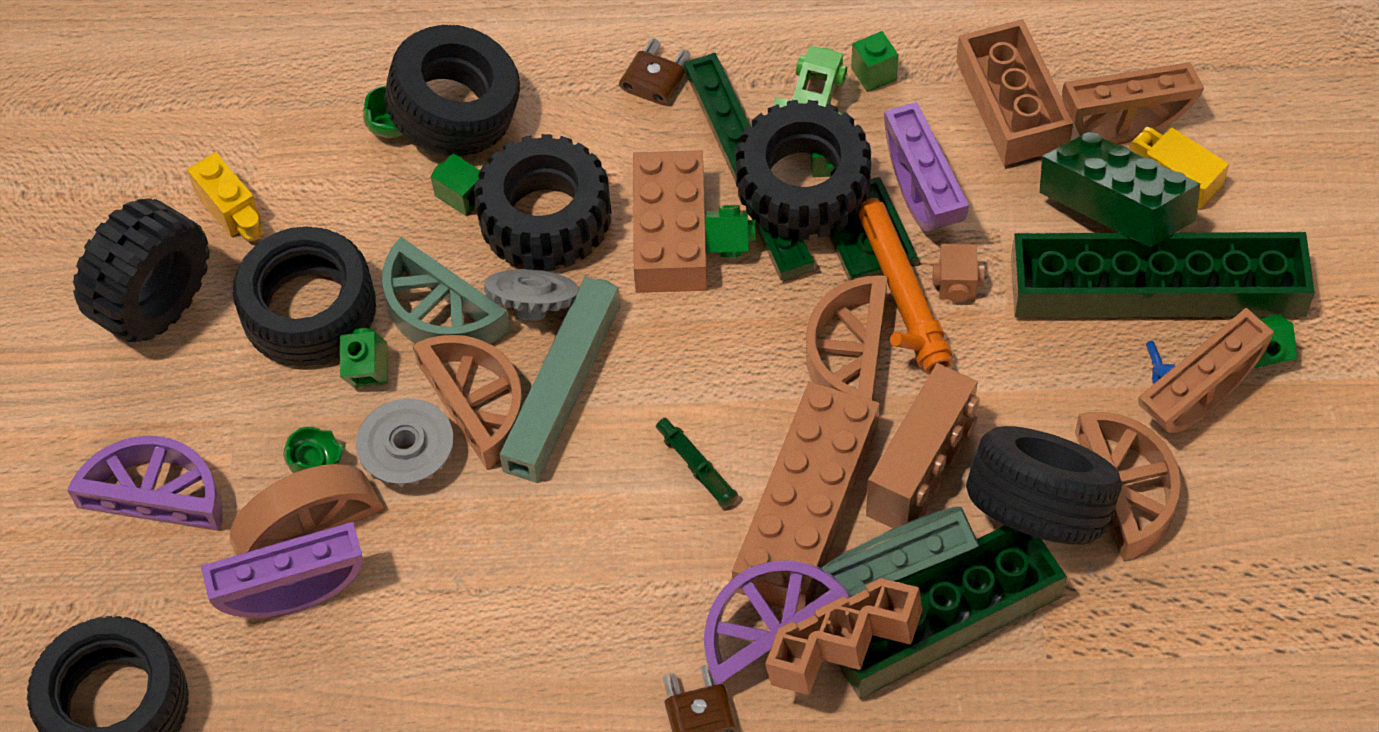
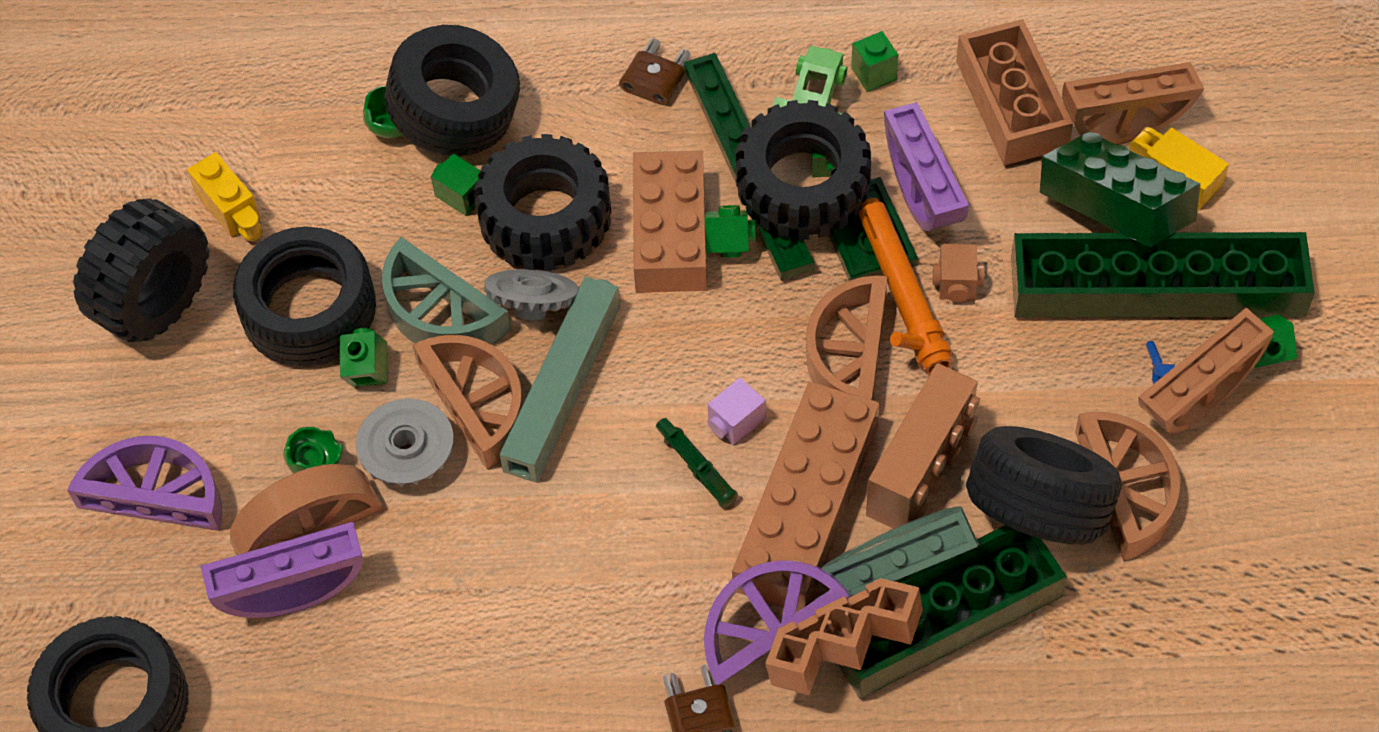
(736, 411): none -> lavender brick

